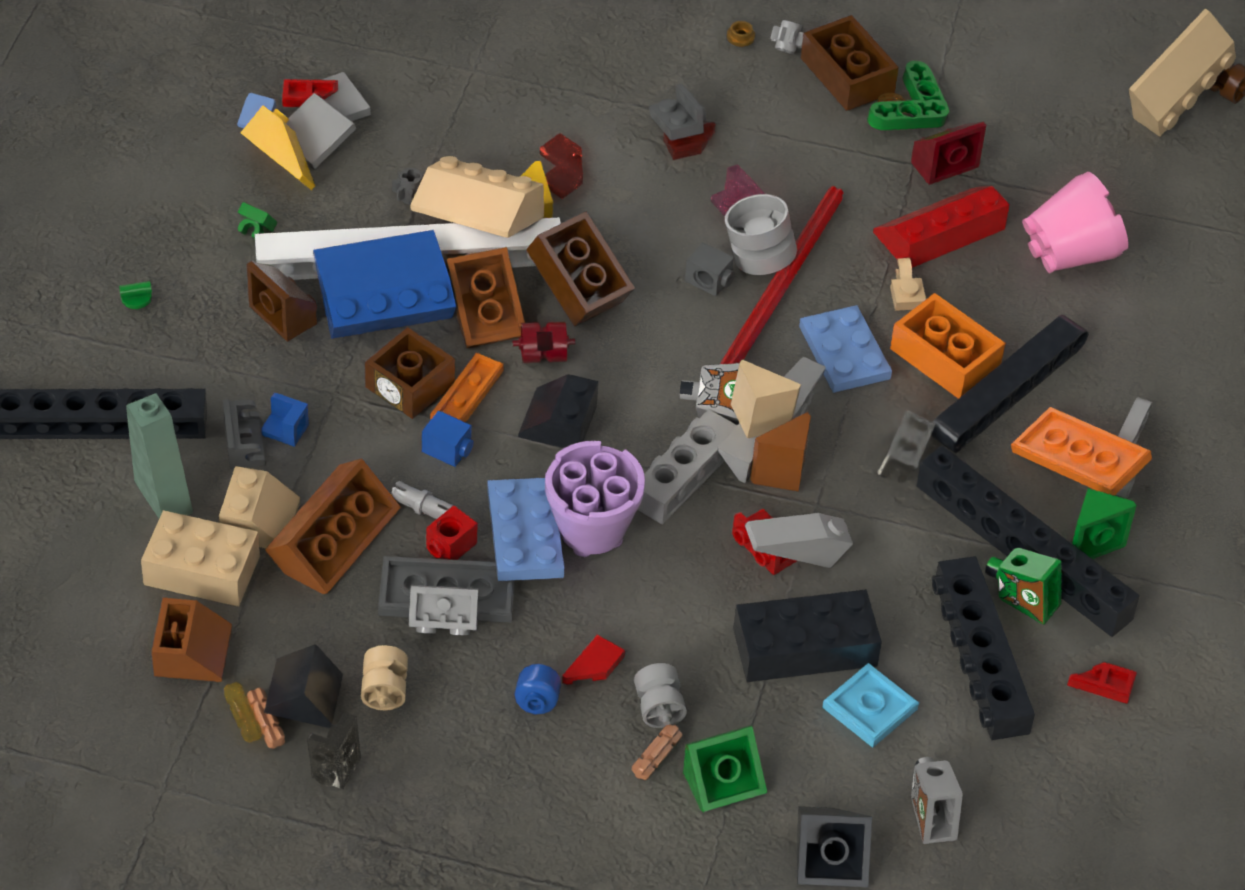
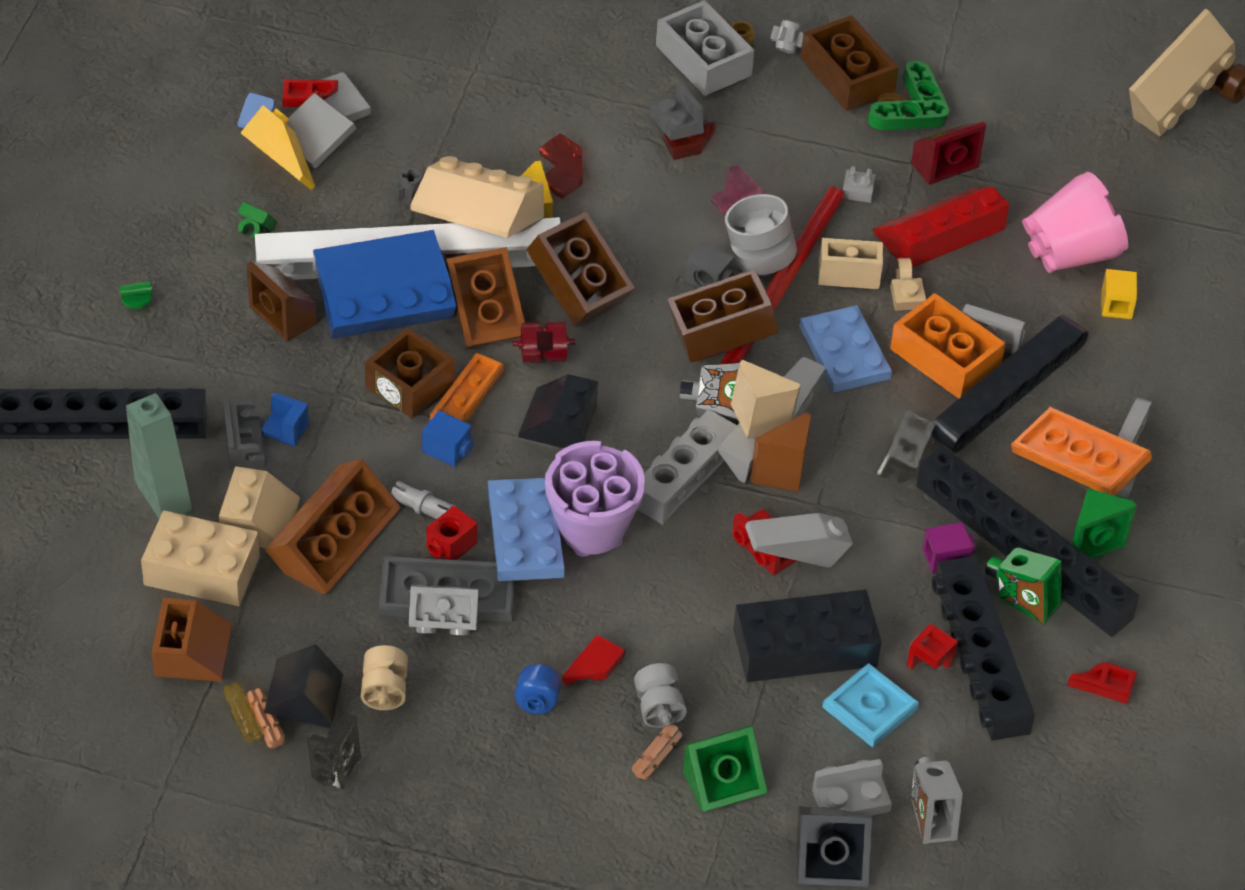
(704, 47): none -> light grey brick
(723, 315): none -> reddish brown brick
(850, 263): none -> tan brick
(853, 788): none -> light grey bracket
(858, 185): none -> light grey tile
(933, 648): none -> red panel
(947, 543): none -> magenta brick
(1003, 327): none -> light grey bracket
(1119, 294): none -> yellow brick

